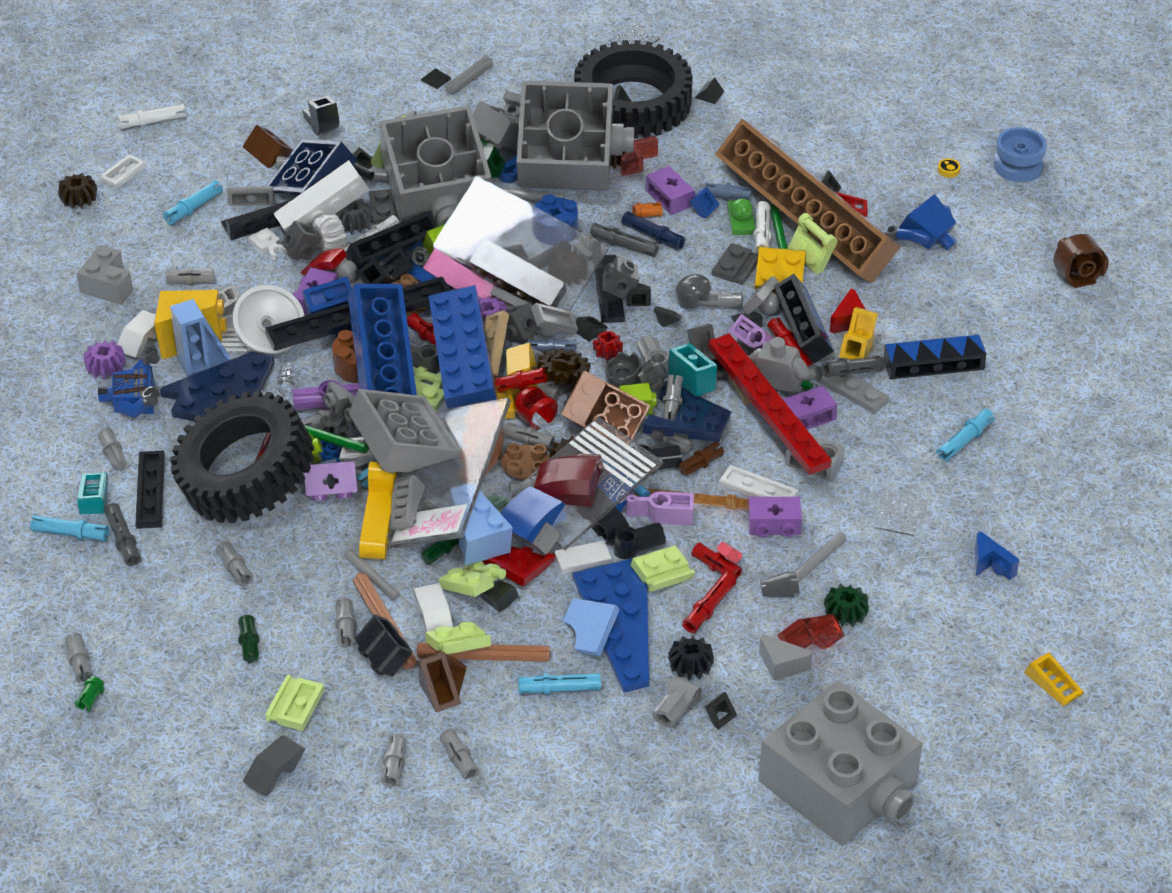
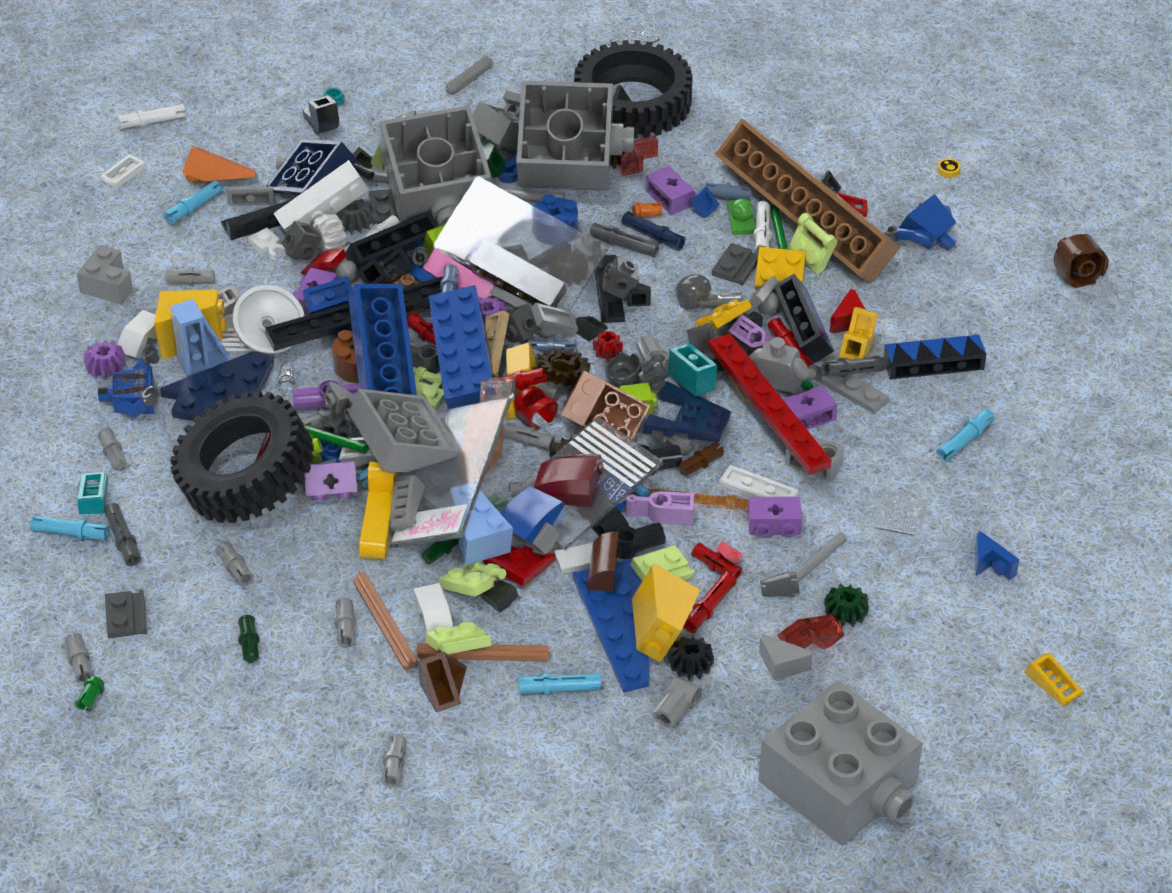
(77, 190): dark brown gear -> none
(125, 614): none -> dark grey plate
(150, 489): black tile -> none
(209, 167): none -> orange slope
(266, 146): reddish brown panel -> none
(269, 764): dark grey slope -> none
(295, 702): yellowish green plate -> none
(336, 94): none -> teal plate
(374, 577): light grey bar -> none
(383, 646): black brick -> none
(436, 78): pearl dark grey slope -> none
(449, 279): none -> sand blue pin
(459, 753): light grey pin -> none
(496, 389): none -> clear brick
(523, 460): medium nougat dish -> none
(591, 624): light blue tile -> none
(603, 562): none -> reddish brown brick
(661, 611): none -> yellow slope
(666, 316): pearl dark grey slope -> none
(672, 398): light grey pin -> none
(710, 92): pearl dark grey slope -> none
(720, 704): pearl dark grey slope -> none
(724, 313): none -> yellow plate
(1020, 154): medium blue wheel -> none

